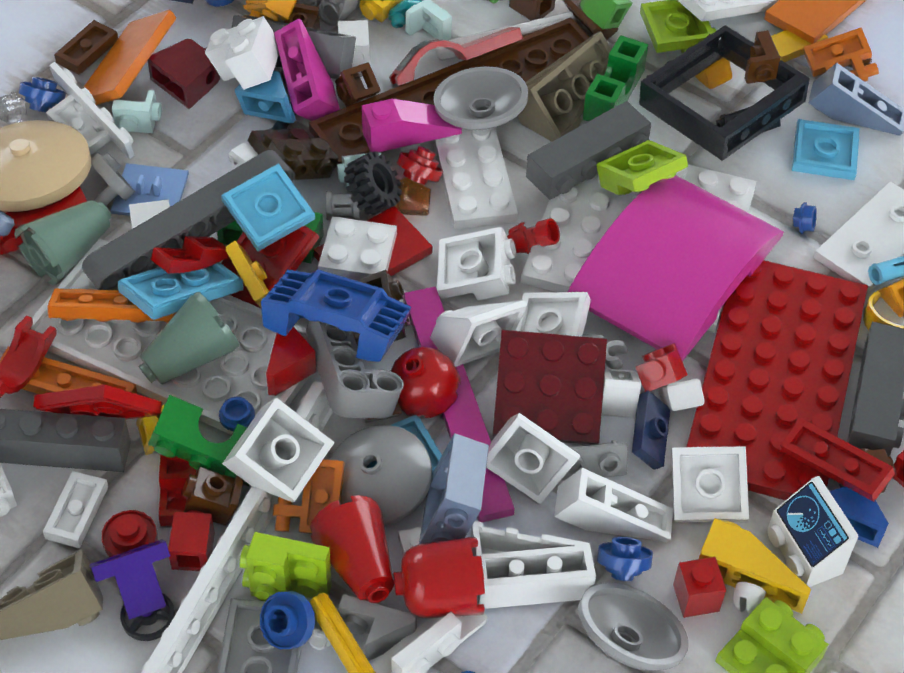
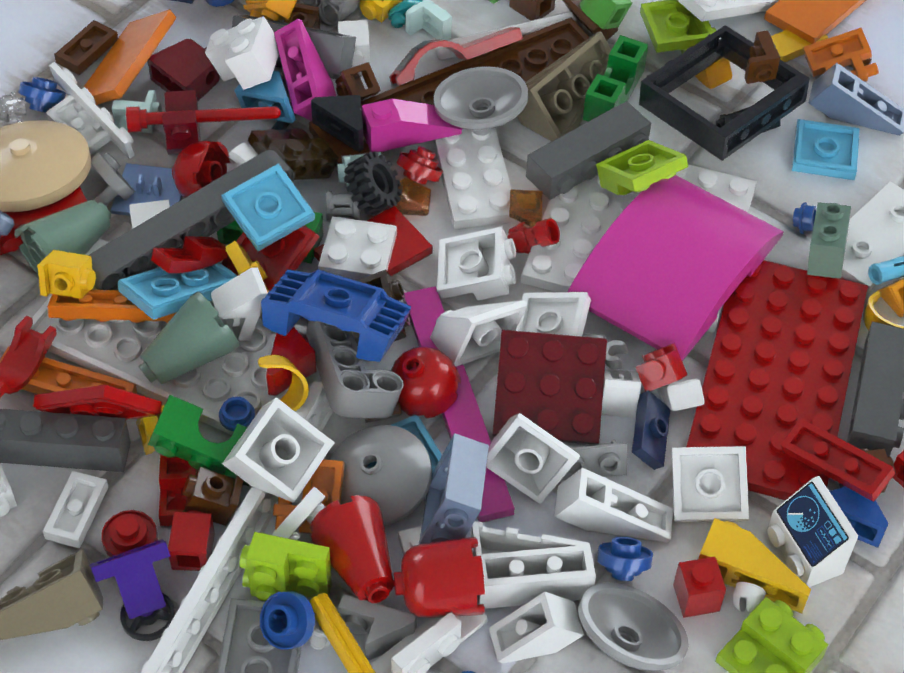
(66, 274): none -> yellow brick
(140, 119): none -> red piece
(182, 126): none -> dark red arch
(199, 166): none -> red cylinder
(241, 302): none -> white slope
(298, 389): none -> yellow helmet
(305, 510): none -> white plate
(340, 118): none -> black slope
(526, 206): none -> clear orange slope
(536, 629): none -> white slope
(829, 240): none -> sand green brick

